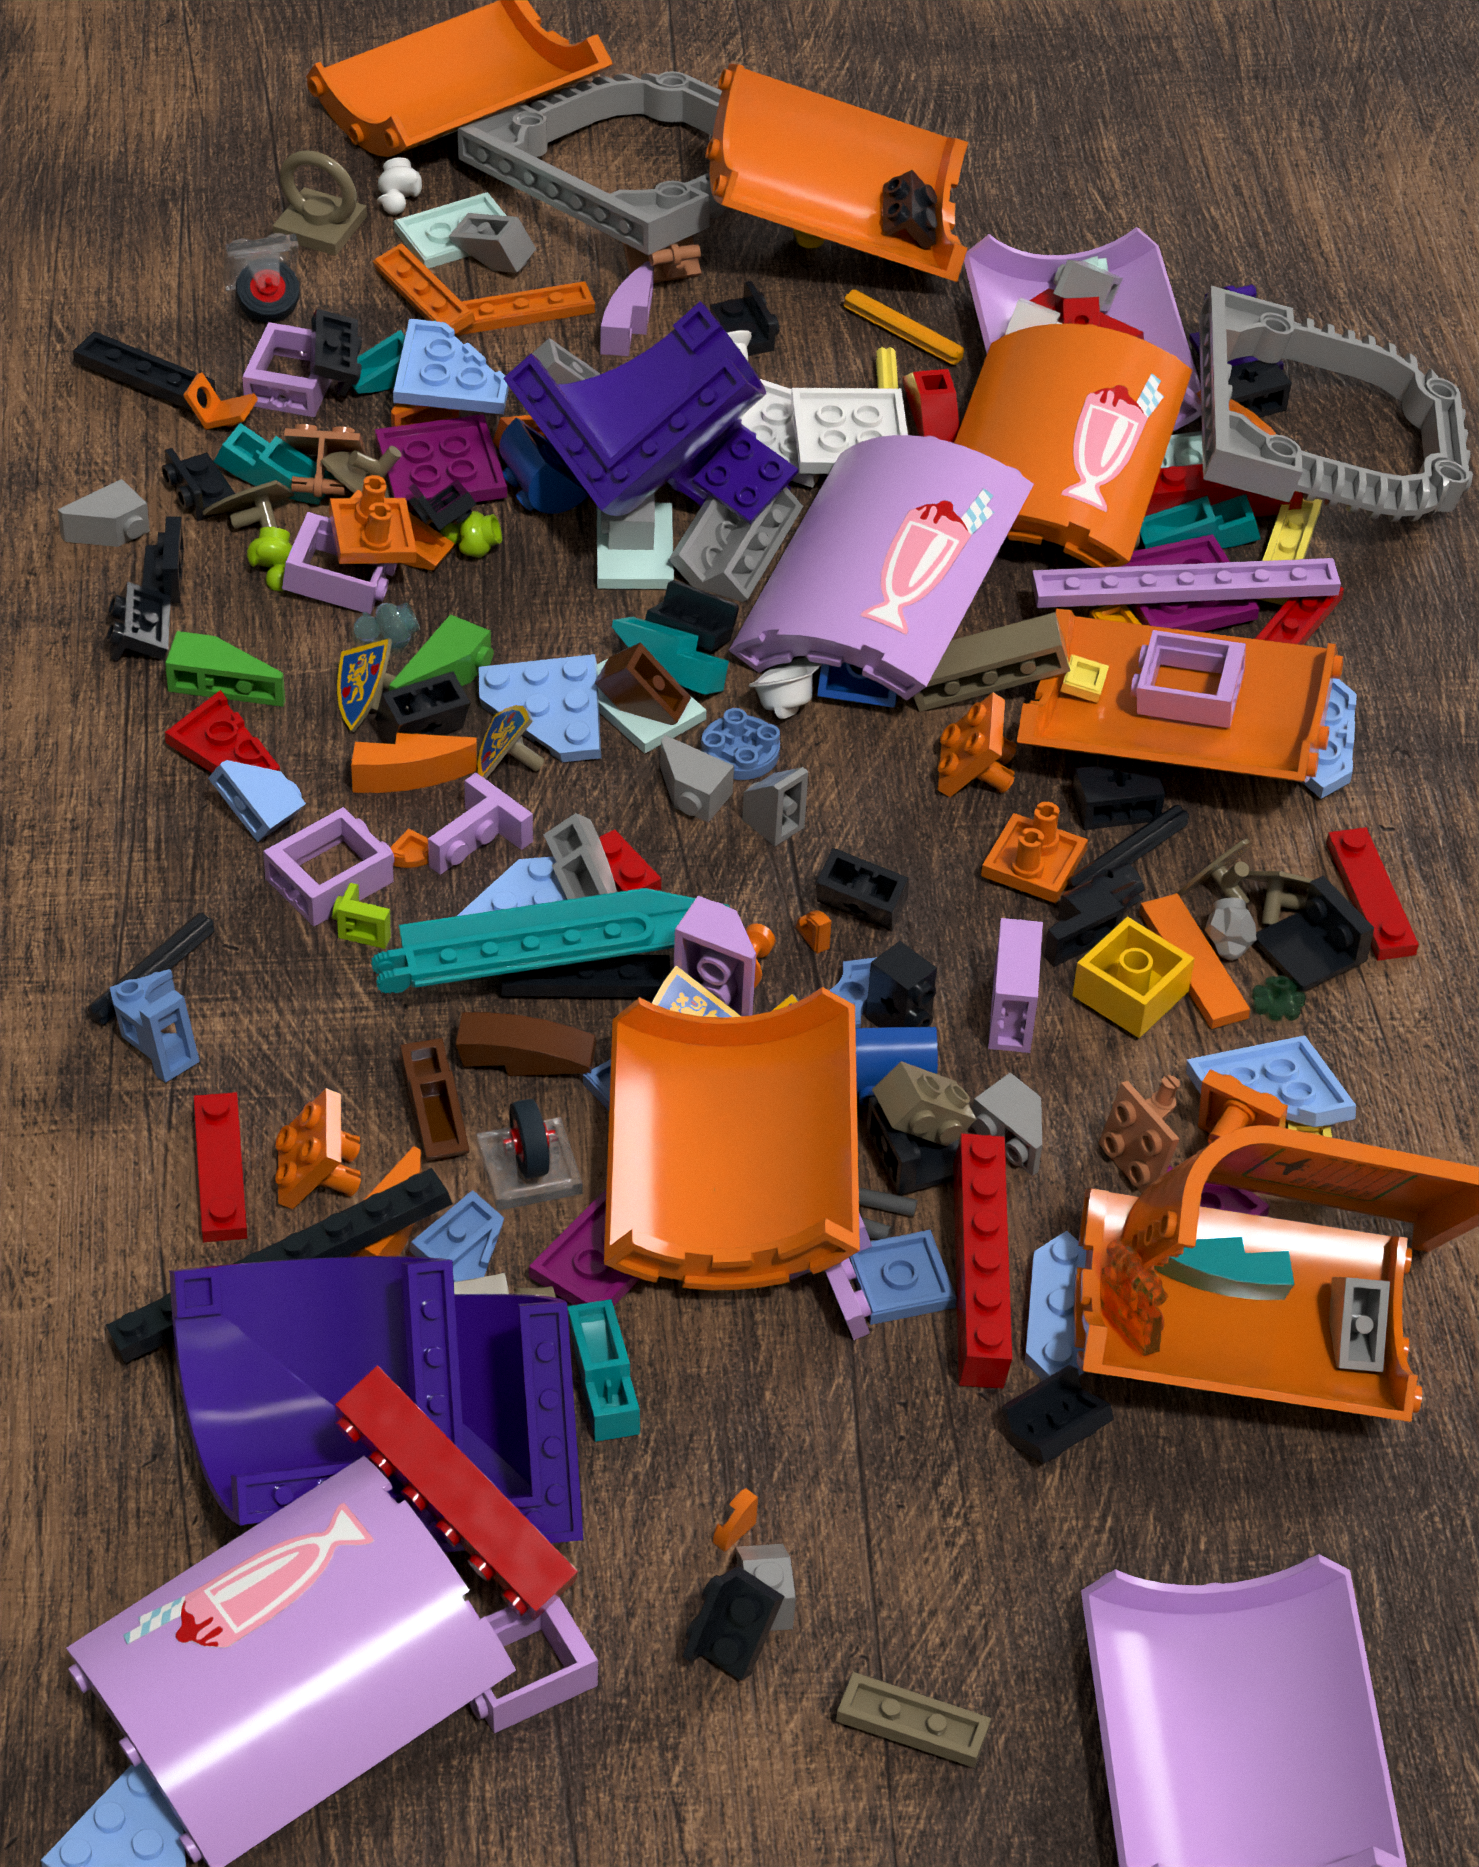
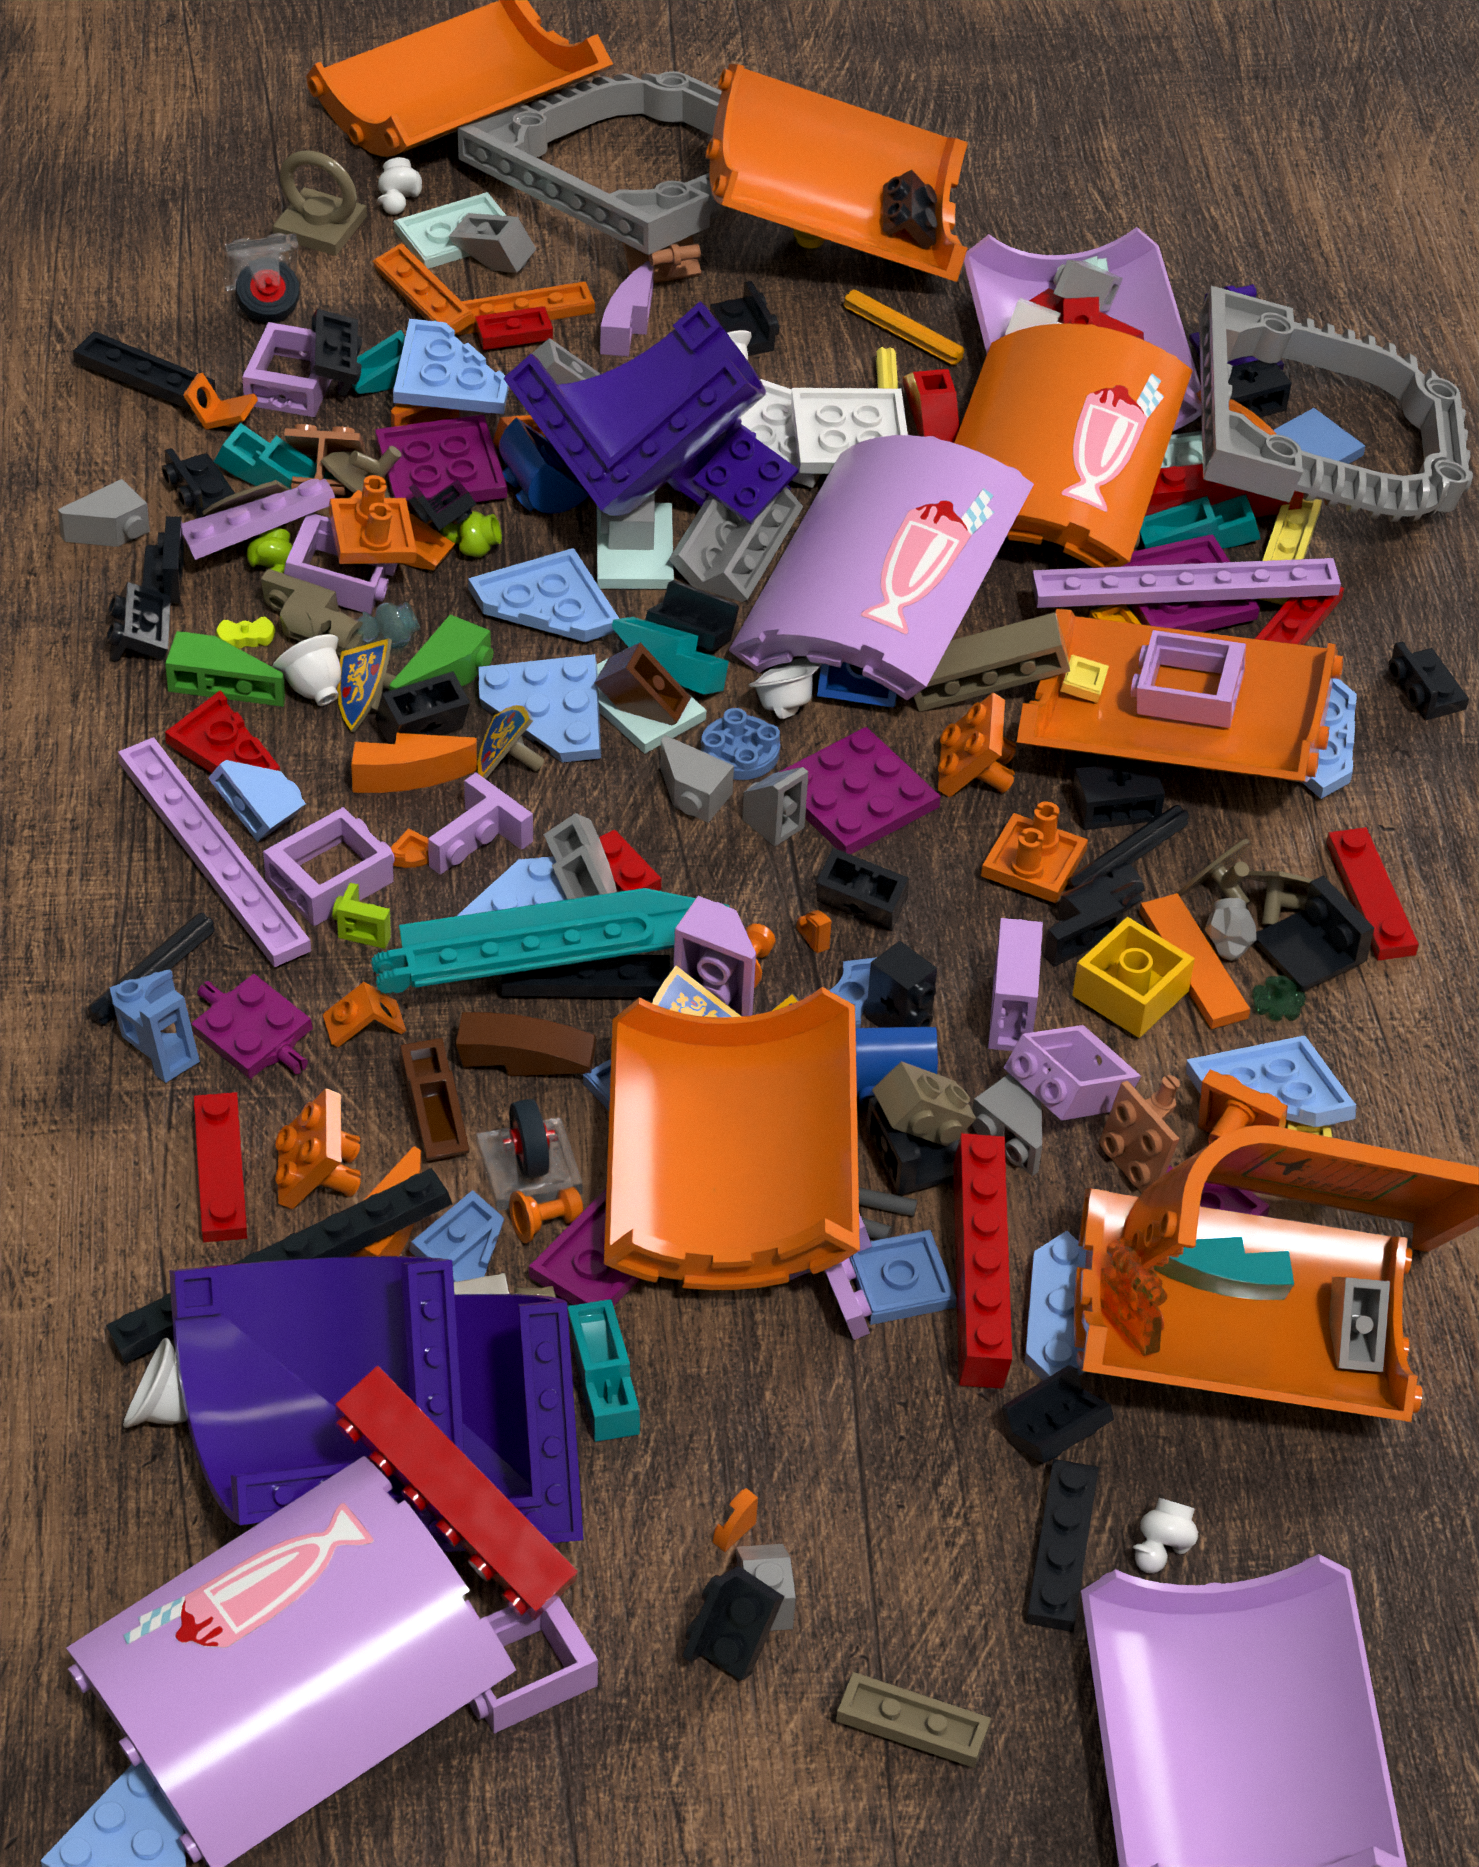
(159, 1391): none -> white hat
(214, 852): none -> lavender plate
(246, 633): none -> neon yellow piece
(252, 1026): none -> magenta plate
(253, 518): none -> lavender wing
(309, 610): none -> dark tan plate
(312, 668): none -> white hat
(358, 1010): none -> orange bracket
(513, 327): none -> red plate
(528, 1214): none -> orange piece
(547, 594): none -> light blue plate
(862, 791): none -> magenta plate
(1062, 1545): none -> black plate
(1076, 1081): none -> lavender window
(1166, 1525): none -> white animal
(1322, 437): none -> medium blue tile
(1426, 682): none -> black bracket

